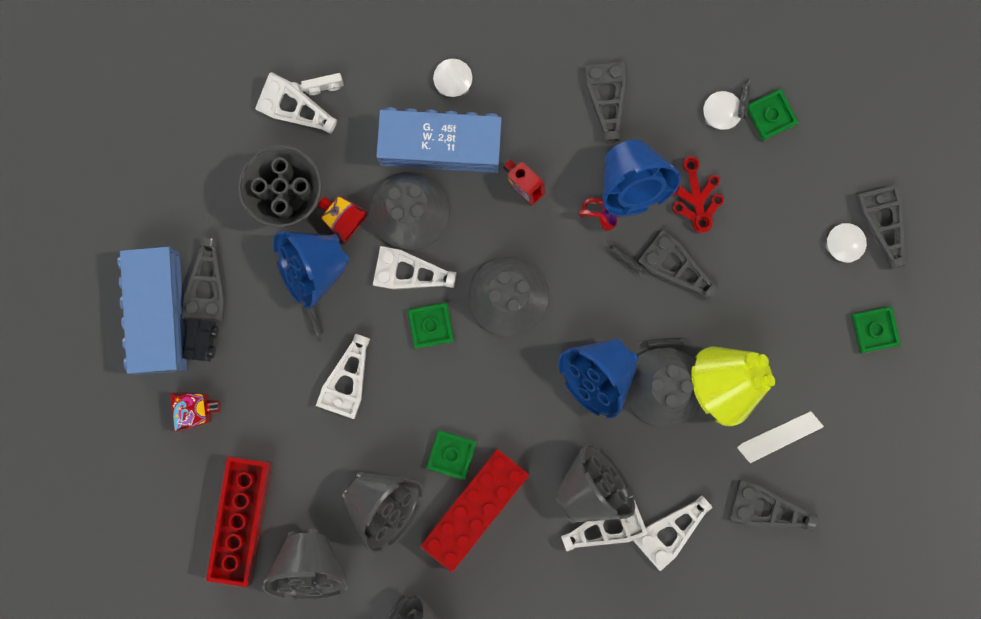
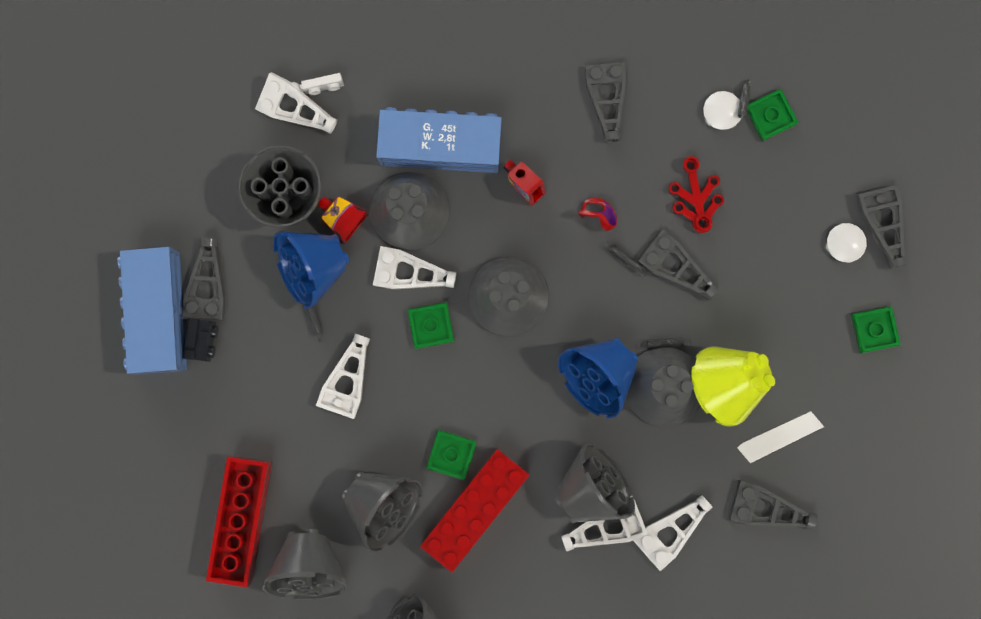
(192, 410): torso -> none
(452, 78): white dish -> none
(636, 178): blue cone -> none

